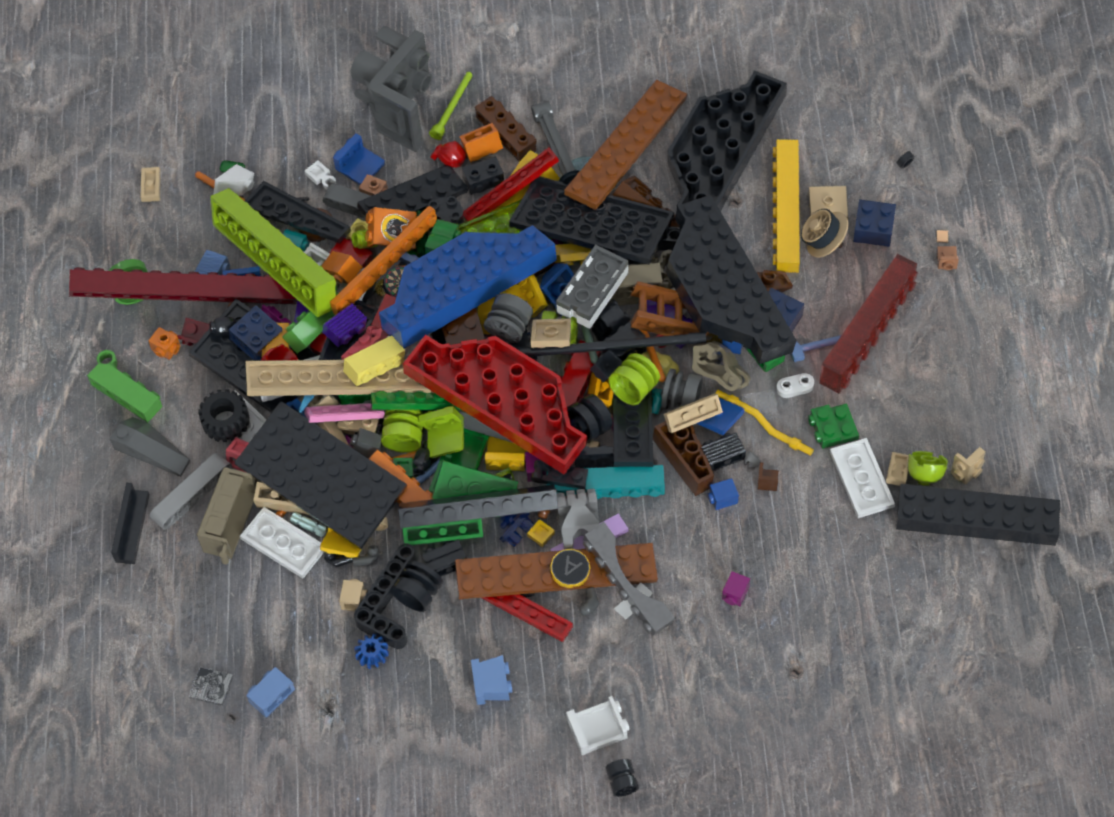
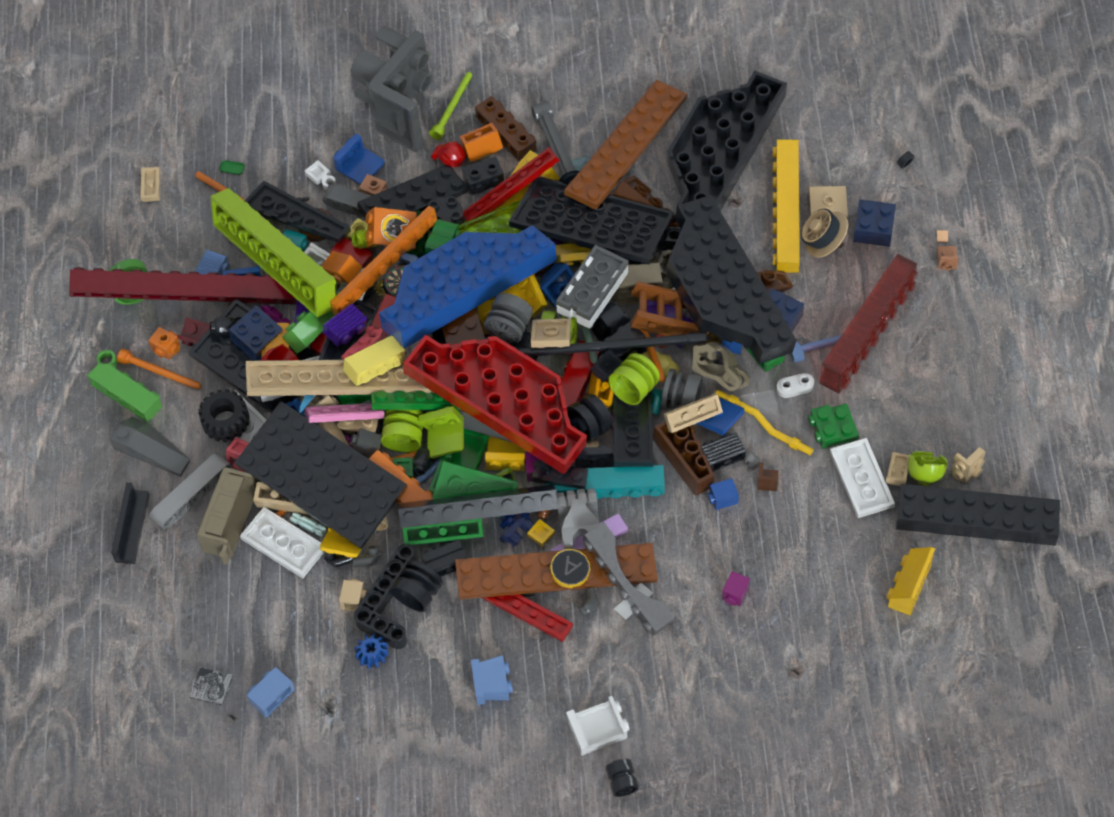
(125, 357): none -> orange piece
(237, 179): white slope -> none
(910, 579): none -> yellow slope

